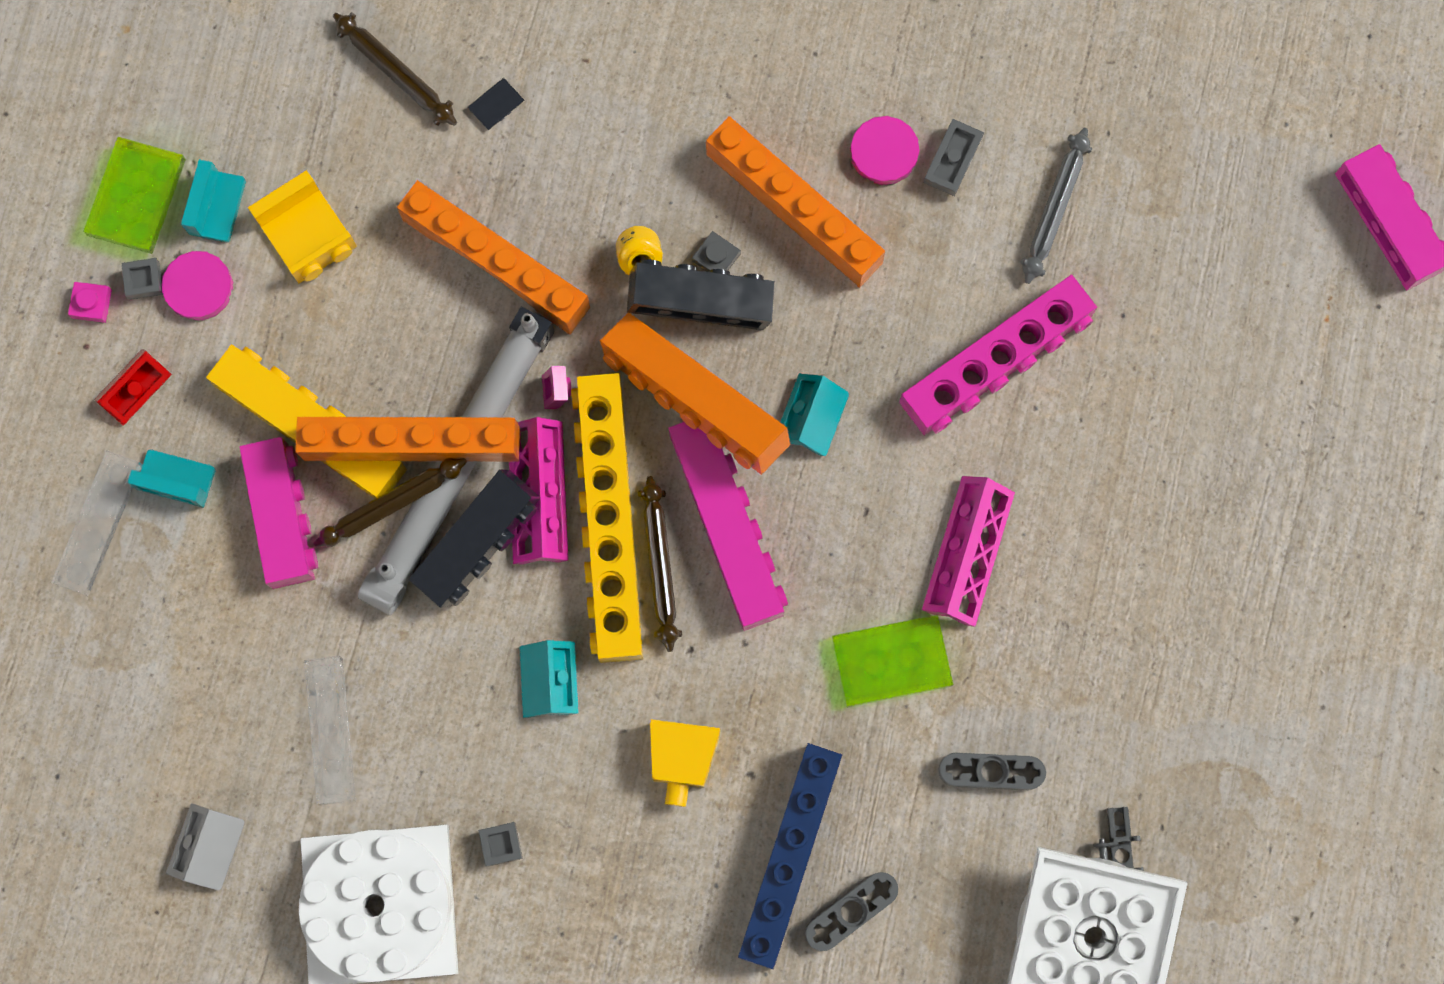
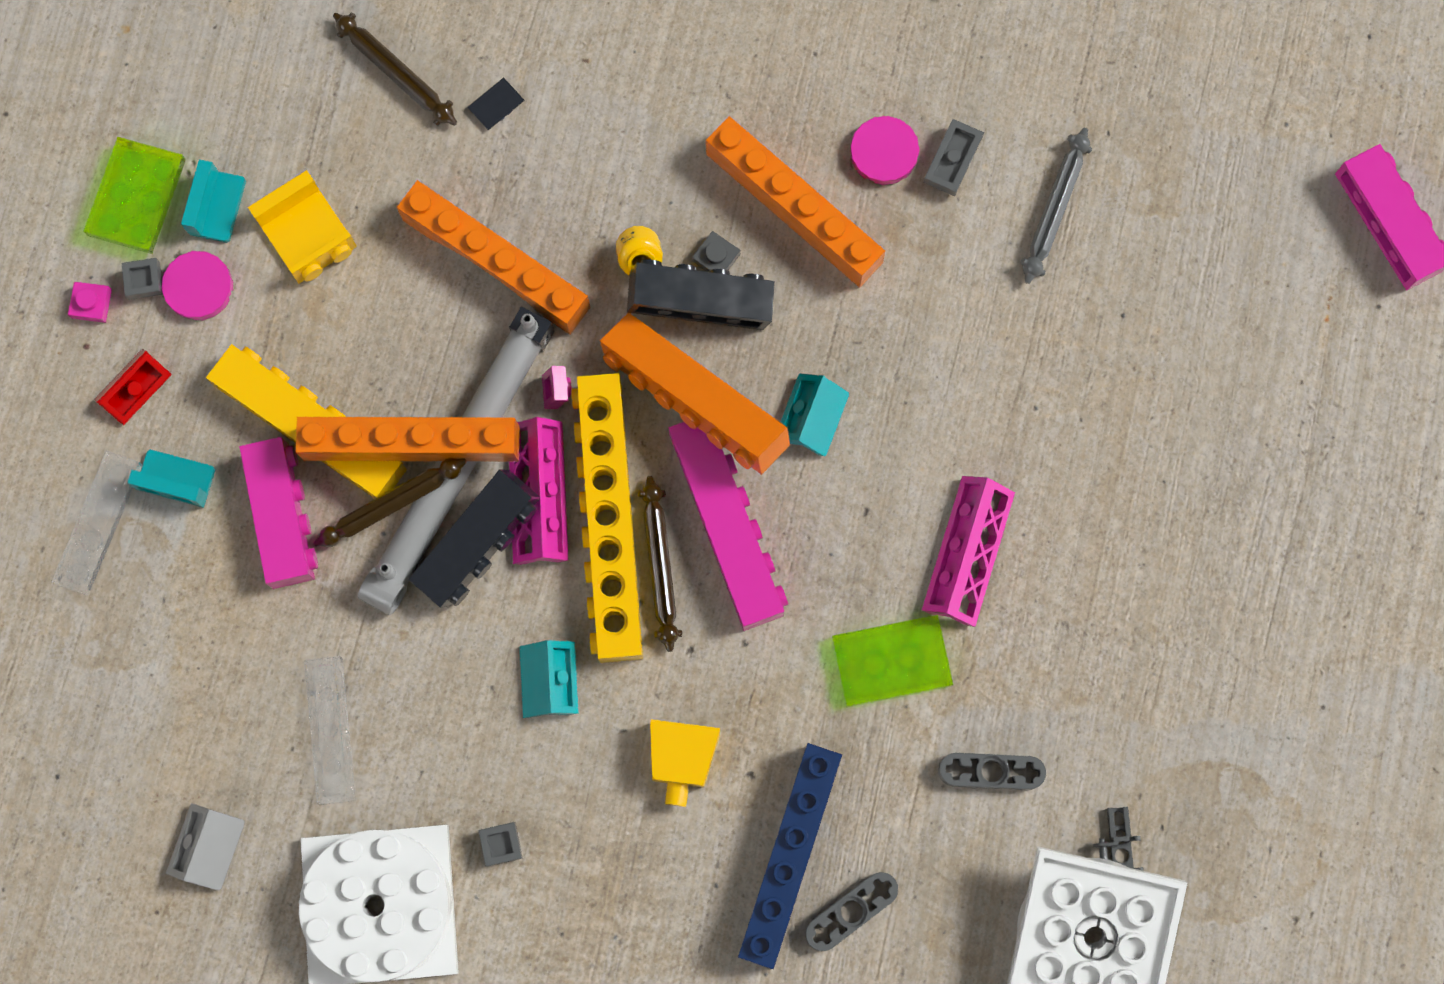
(1065, 298): dark pink brick -> none

